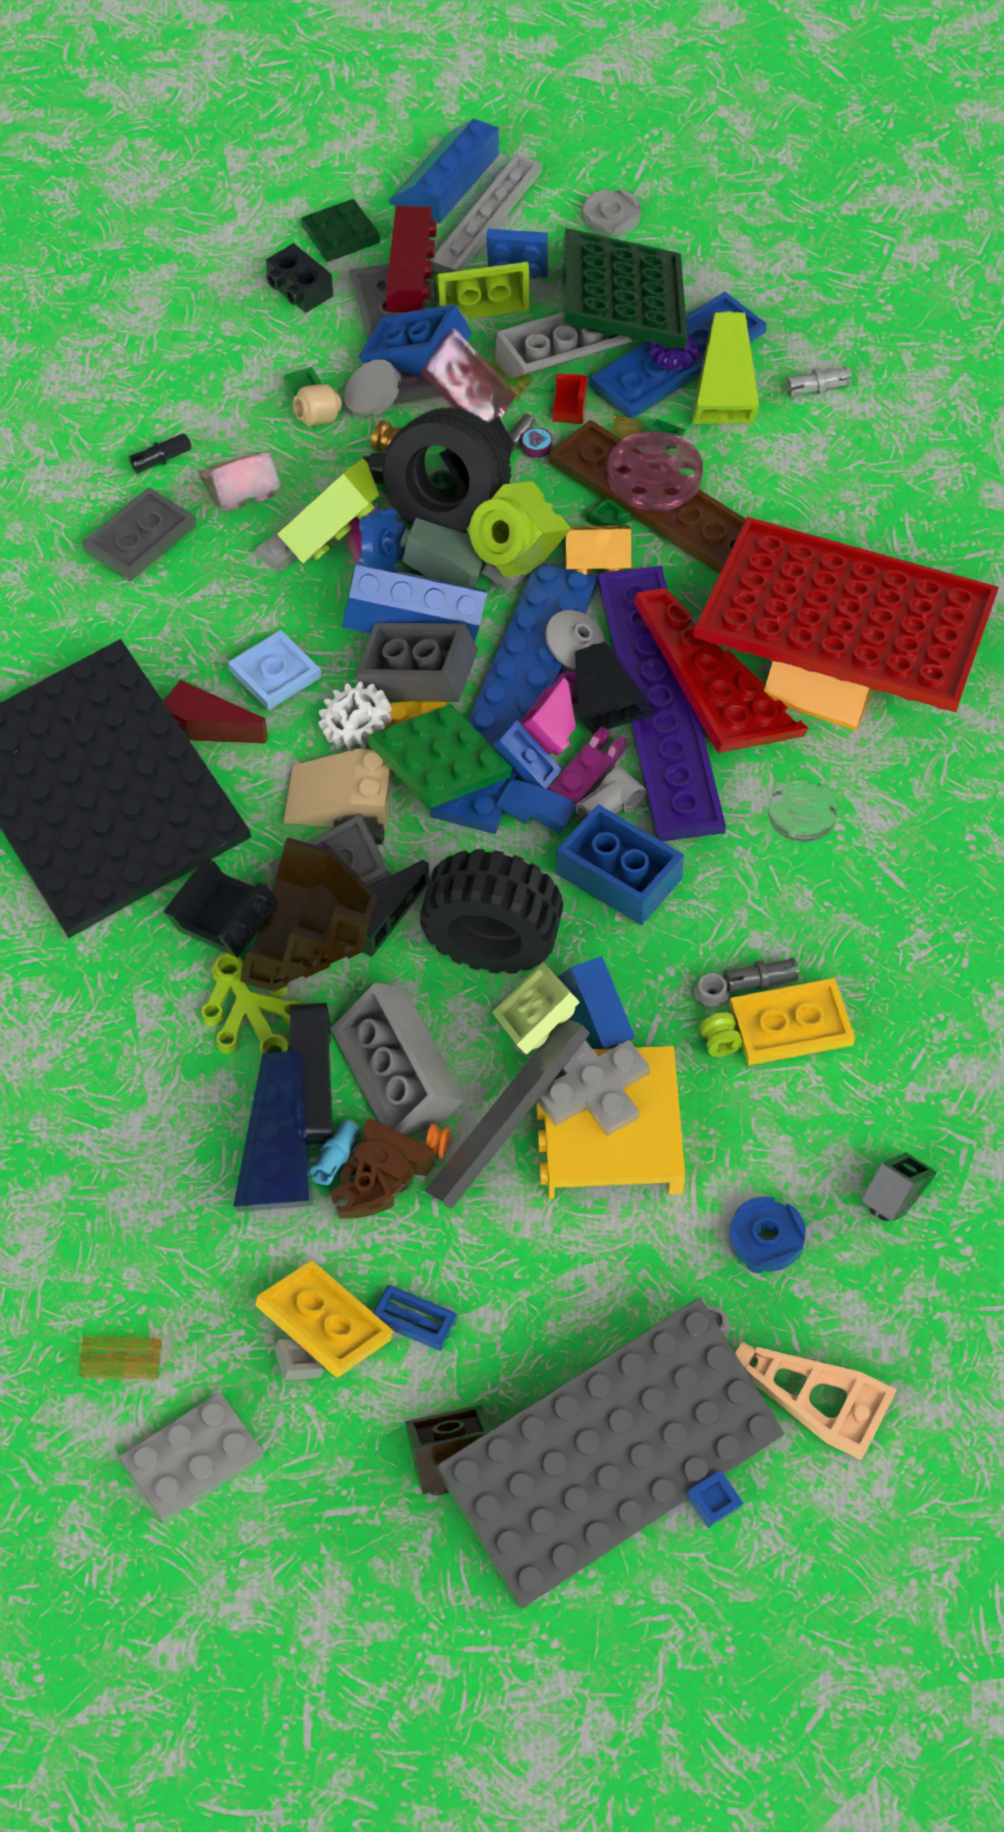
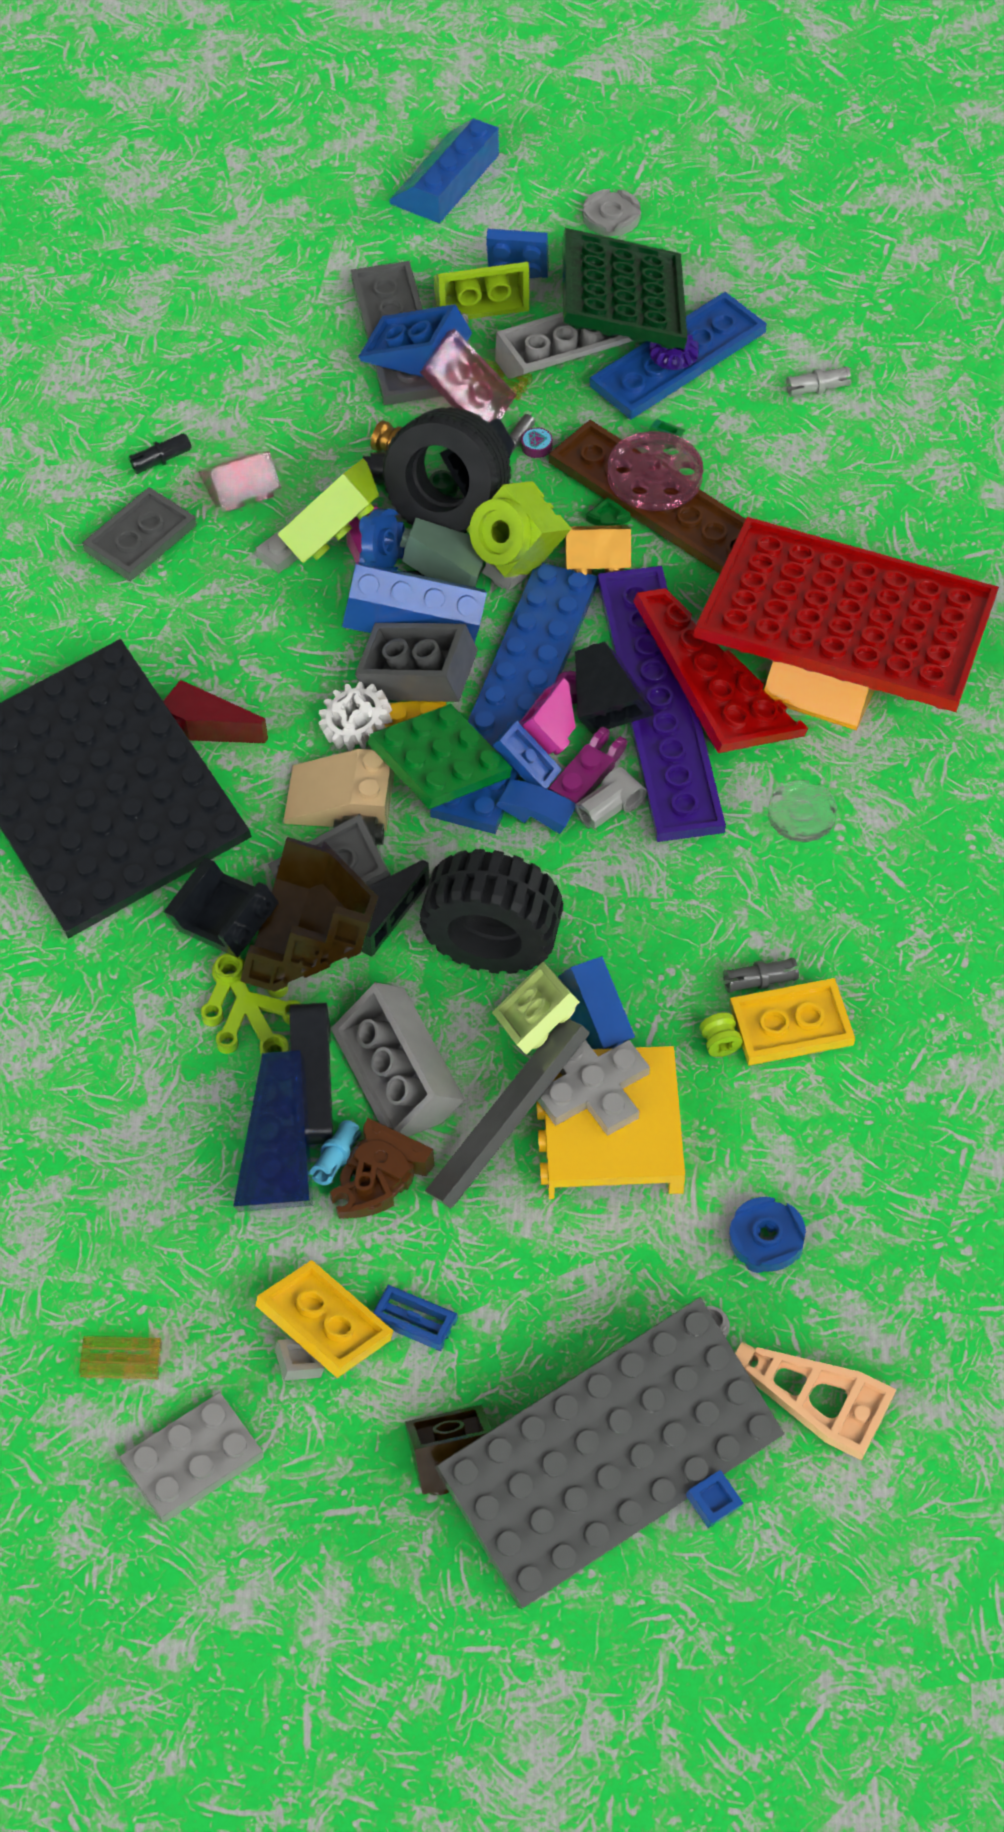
(274, 670): light blue plate -> none
(298, 379): green plate -> none
(299, 278): black brick -> none
(316, 405): tan head -> none
(340, 230): dark green plate -> none
(372, 388): light grey tile -> none
(409, 259): dark red brick -> none
(439, 1140): orange bush -> none
(486, 213): light grey plate -> none
(570, 398): red panel -> none
(571, 632): light grey dish -> none
(619, 864): blue brick -> none
(625, 426): clear yellow tile -> none
(714, 983): light grey plate -> none
(727, 374): lime slope -> none
(897, 1186): slope -> none

